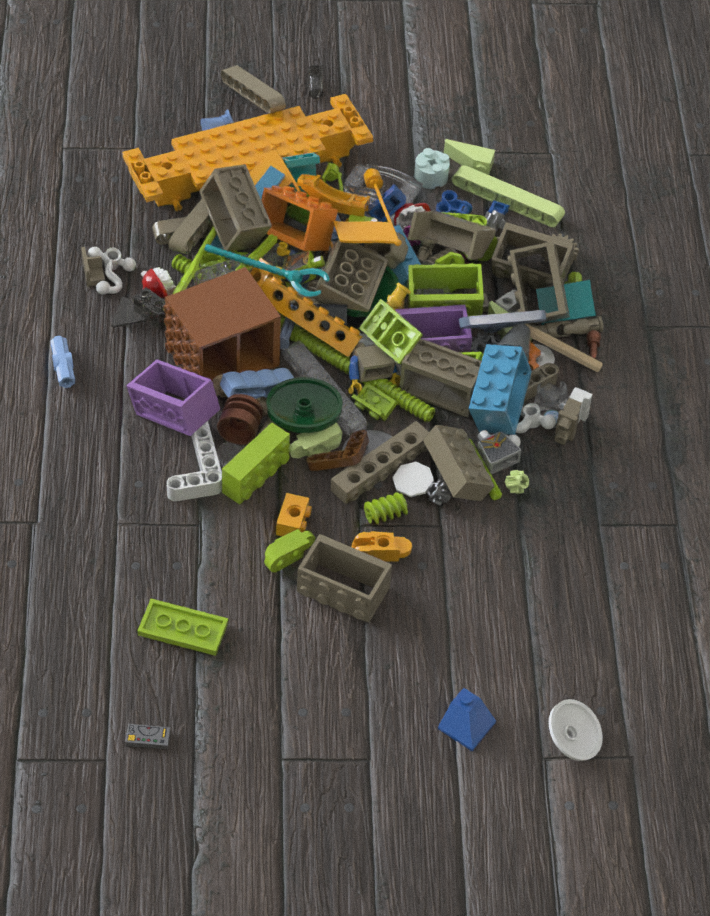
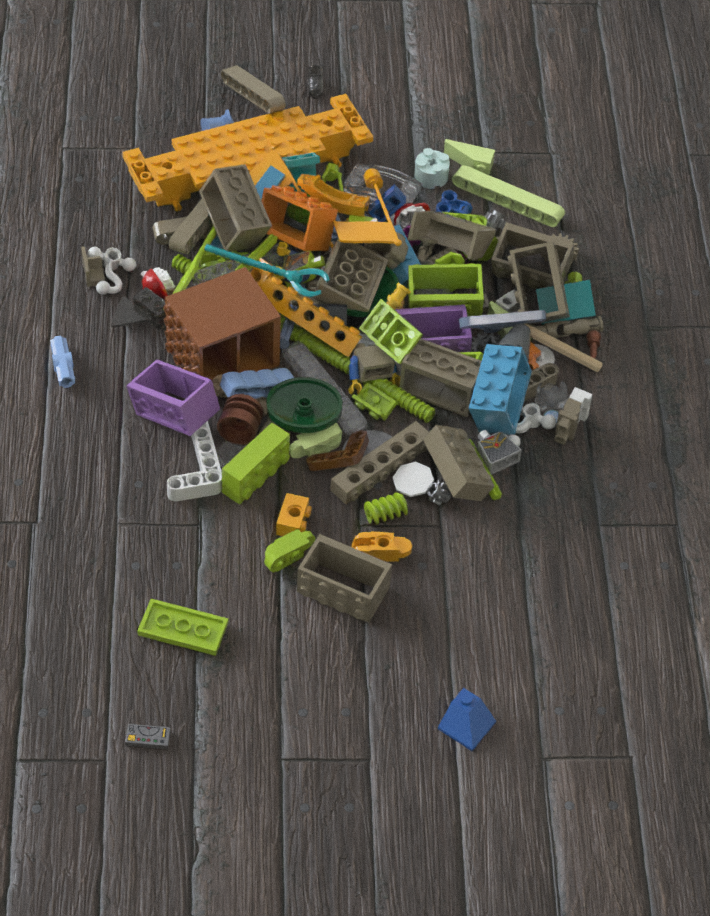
(500, 207): blue tile -> none
(517, 481): yellowish green gear -> none
(575, 730): white dish -> none

